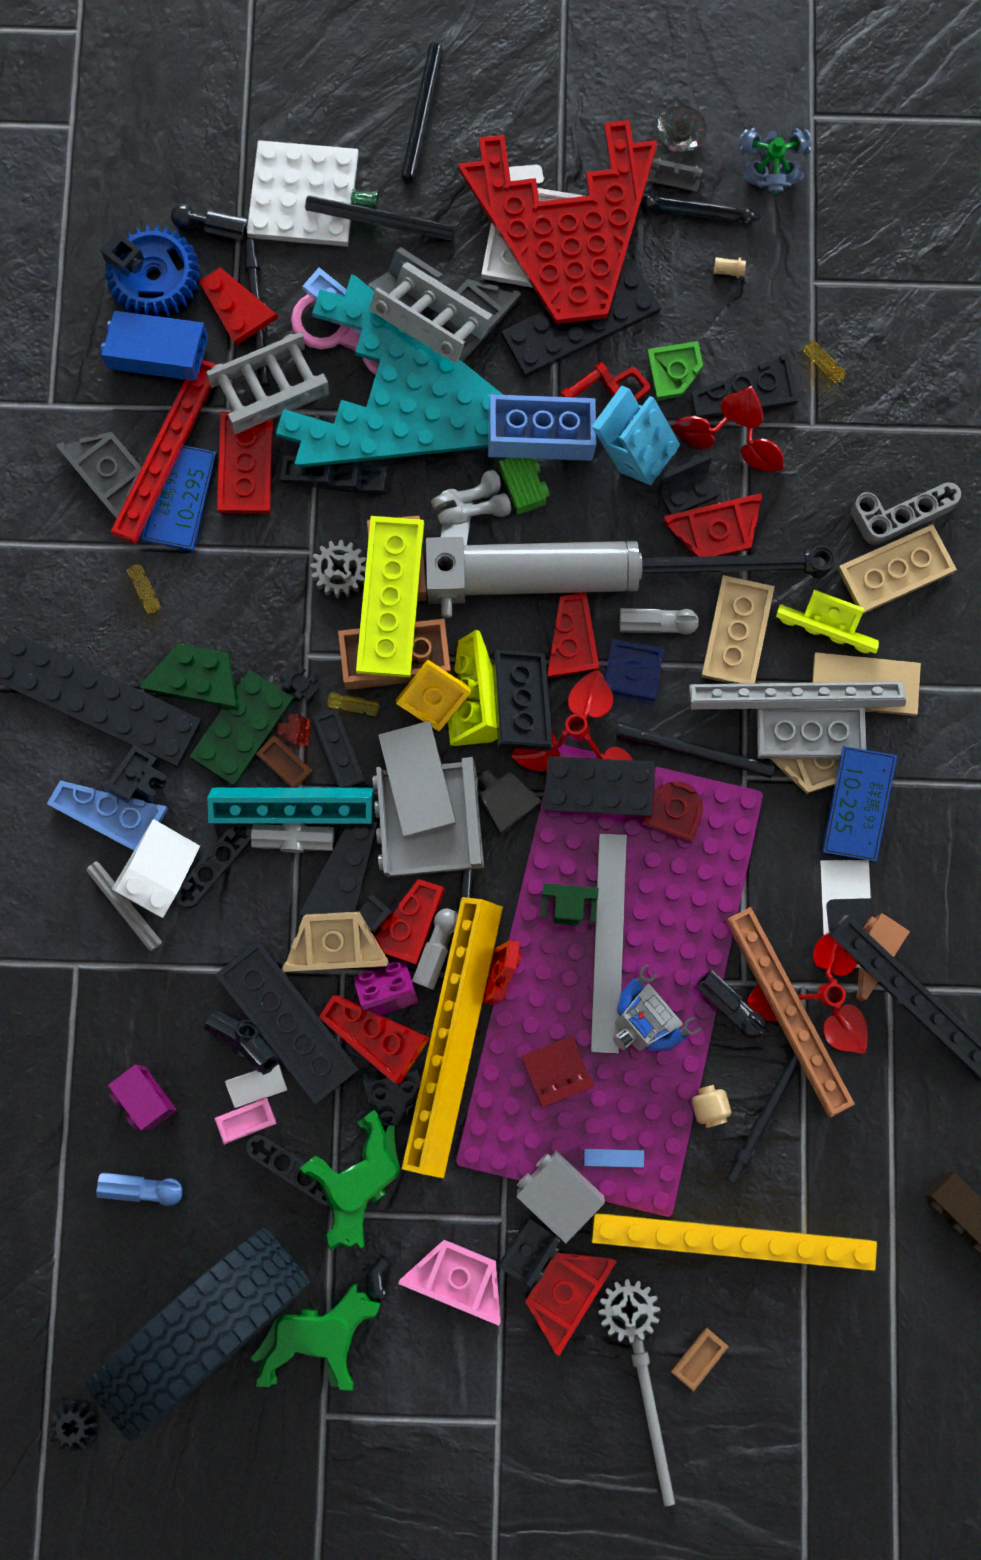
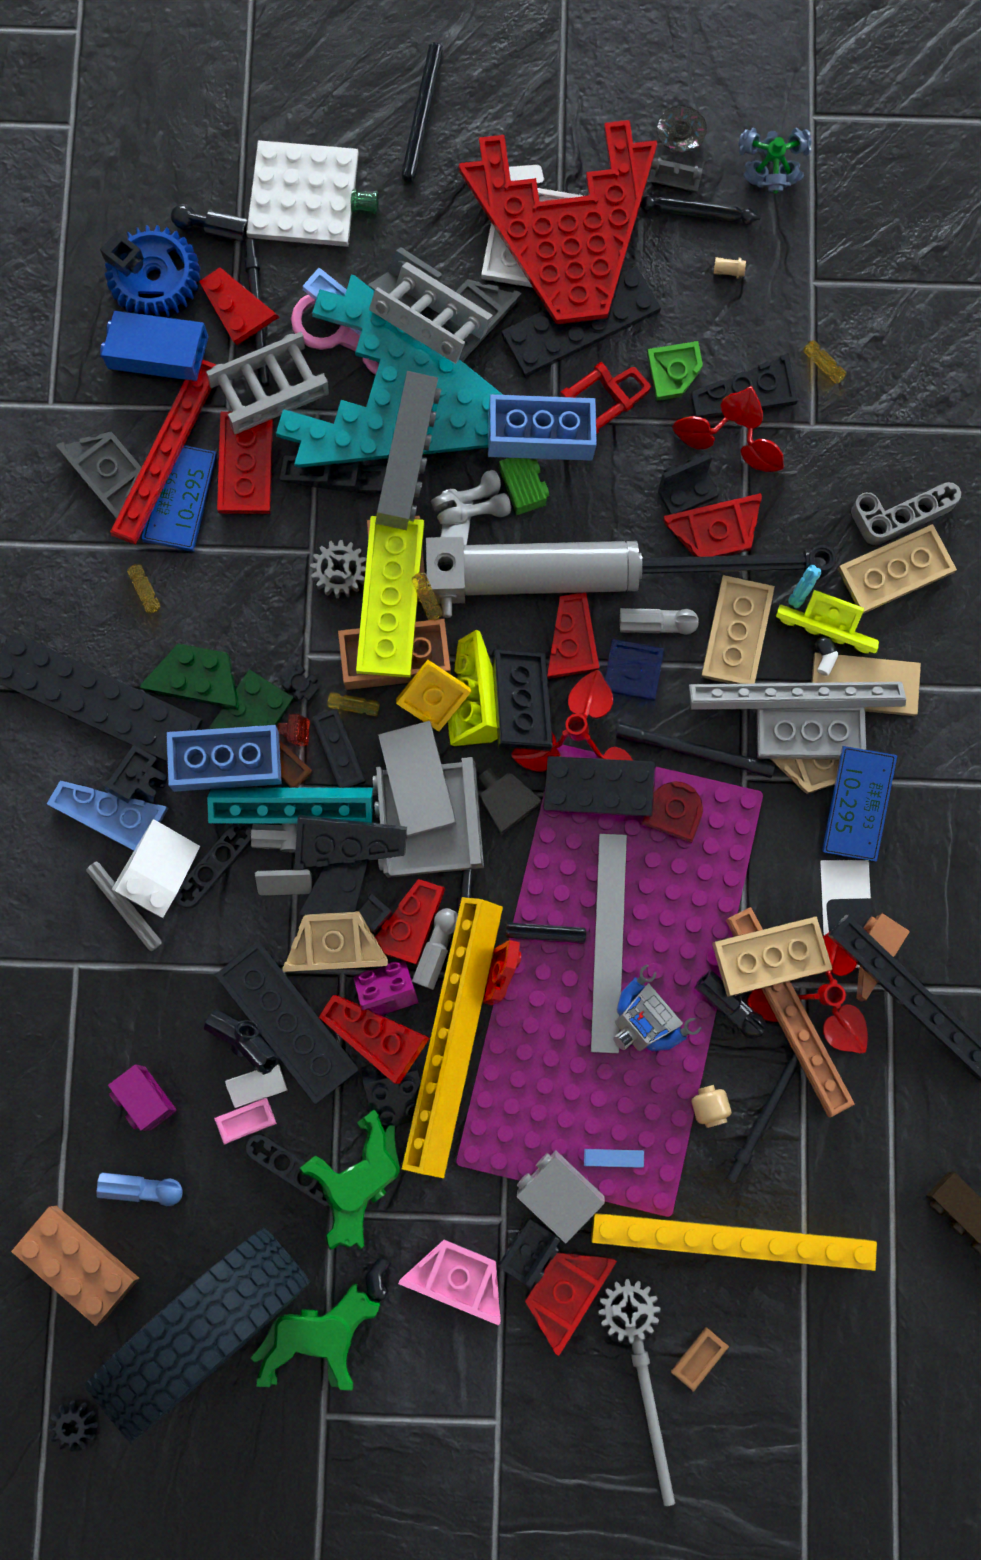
(75, 1265): none -> nougat brick
(223, 758): none -> medium blue brick
(283, 882): none -> light grey slope
(333, 841): none -> black wing
(379, 217): black axle -> none
(406, 451): none -> dark grey brick
(426, 596): none -> clear yellow axle
(545, 932): none -> black axle
(557, 1071): dark red bracket -> none
(569, 903): dark green panel -> none
(636, 436): medium azure torso -> none
(771, 956): none -> tan plate
(804, 586): none -> medium azure axle
(829, 654): none -> arm

